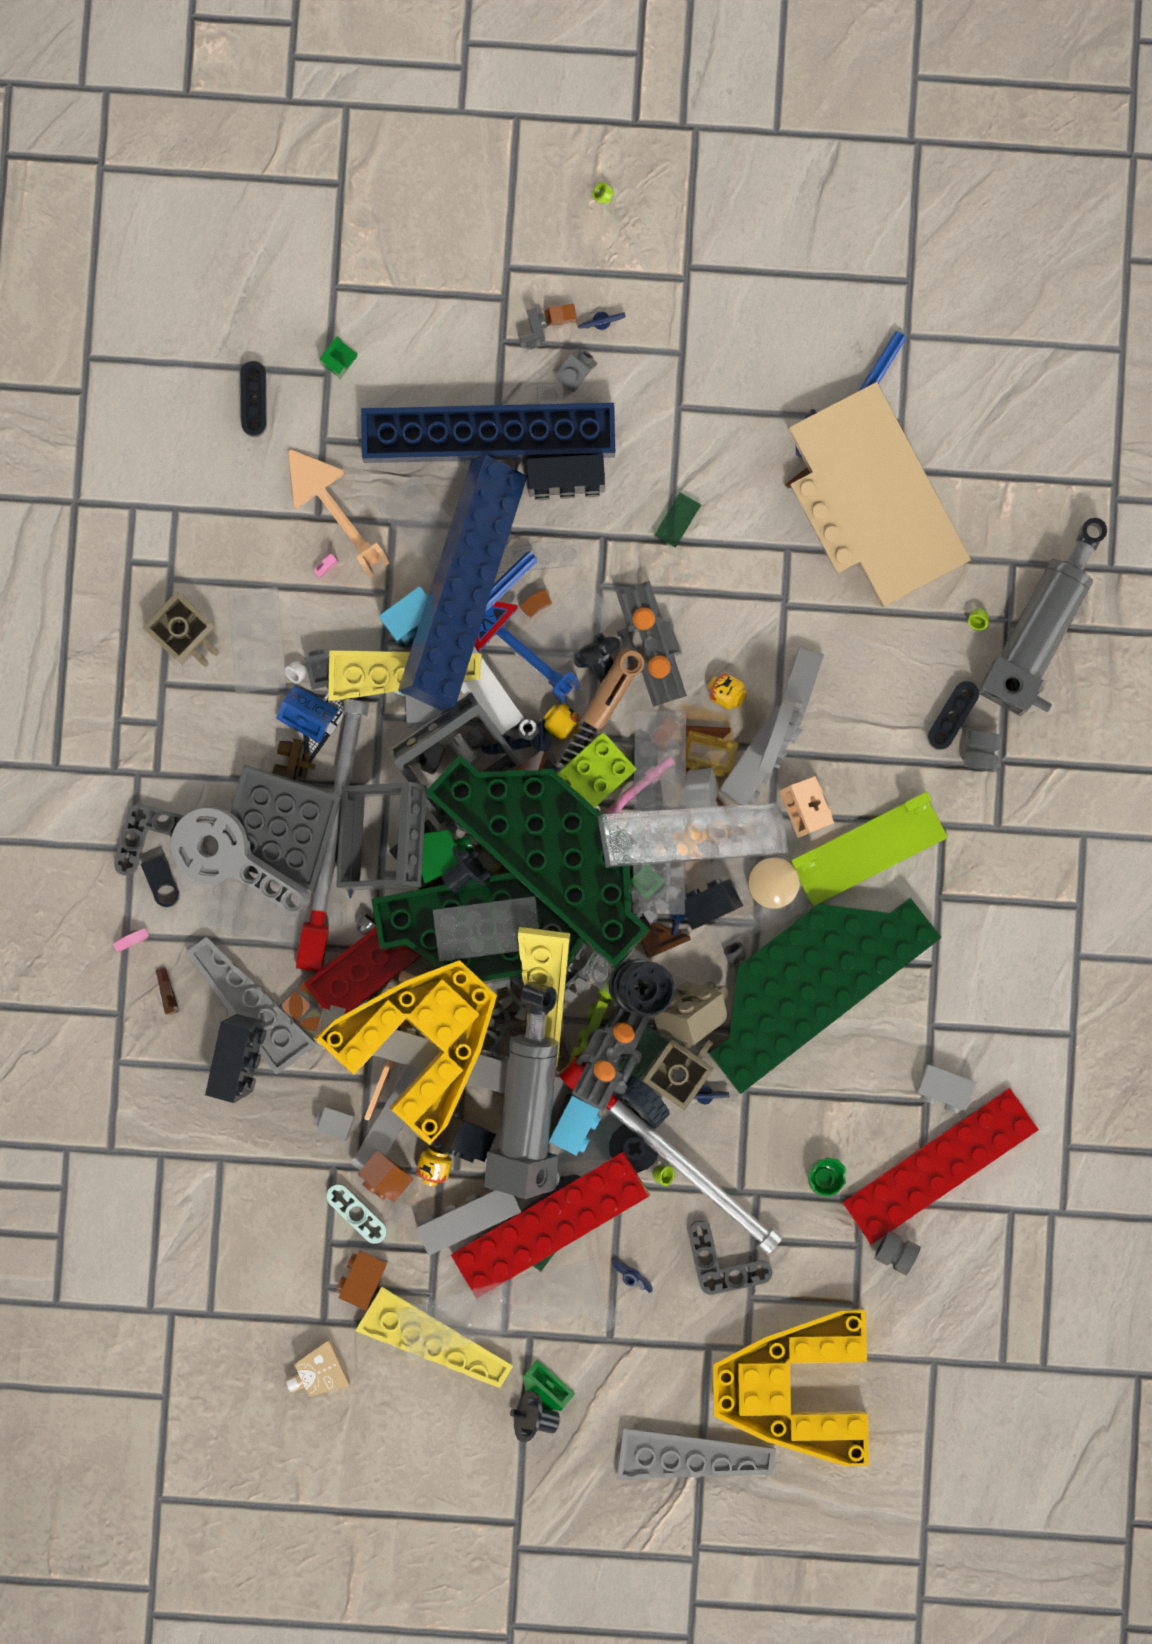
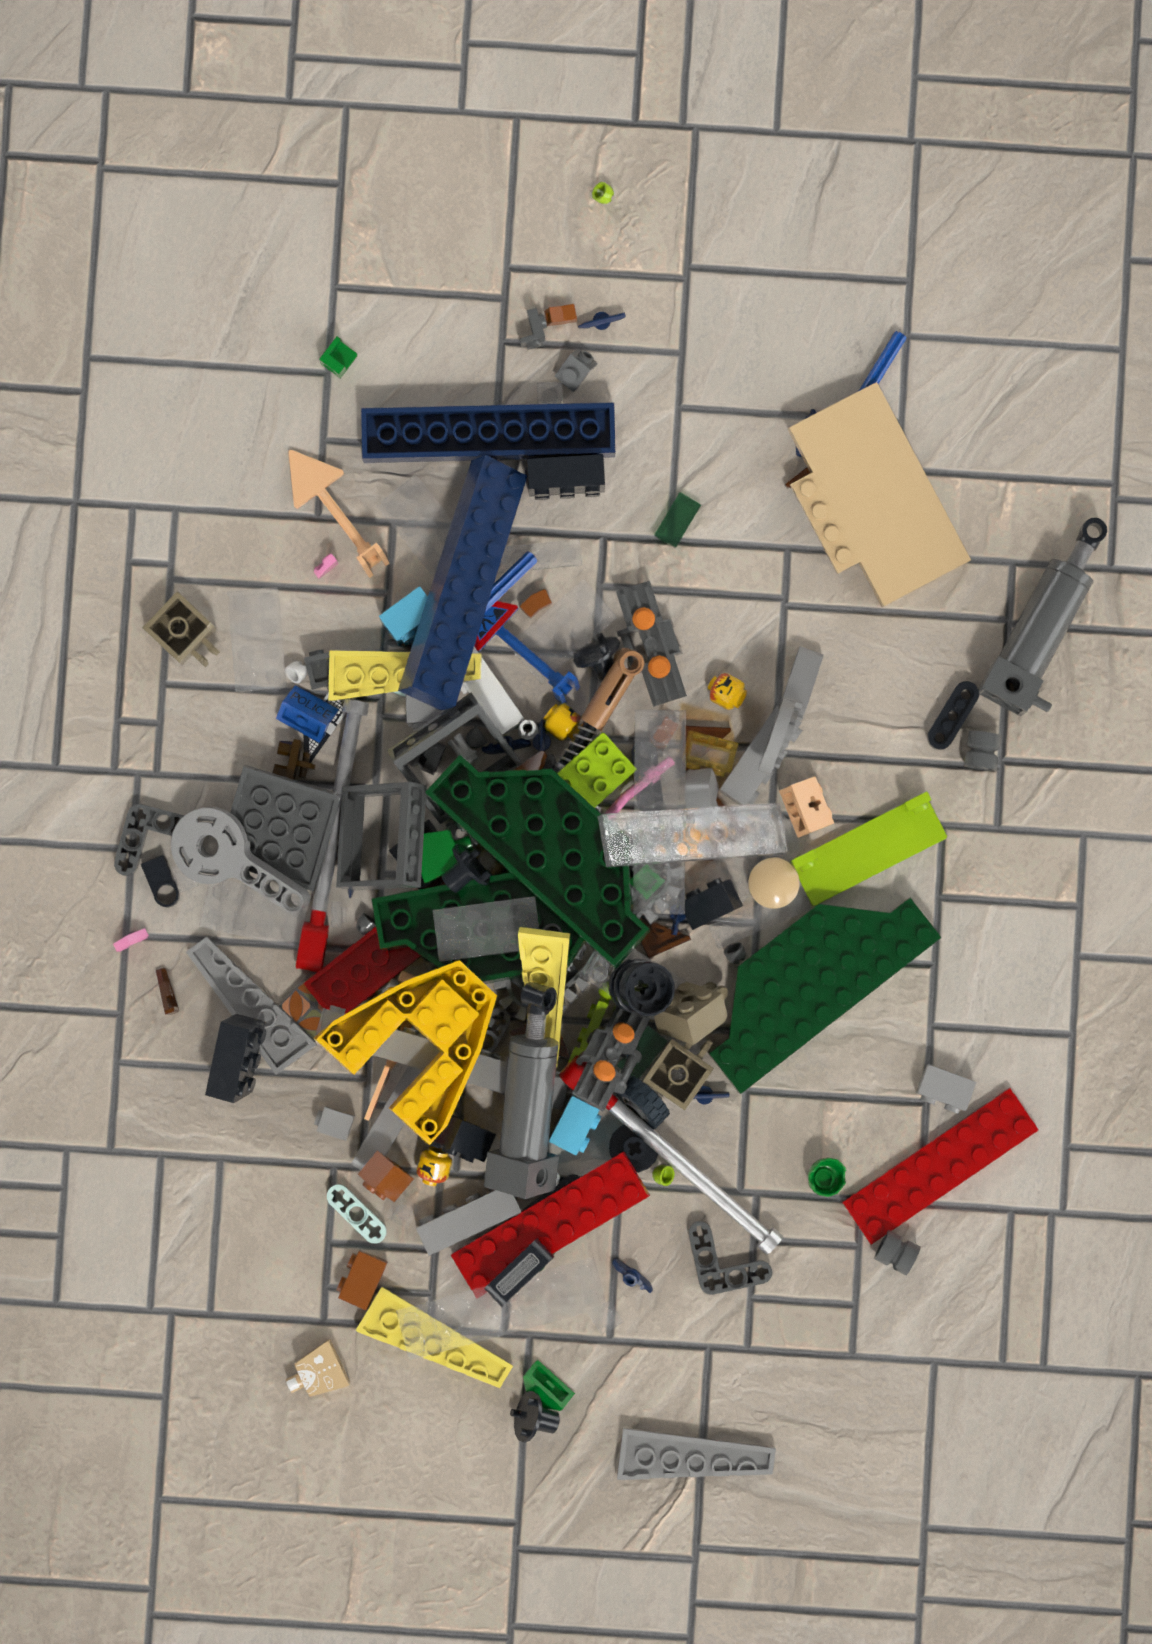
(250, 388): black plate -> none
(519, 1272): none -> black beam
(755, 1392): yellow piece -> none
(978, 619): lime hinge -> none

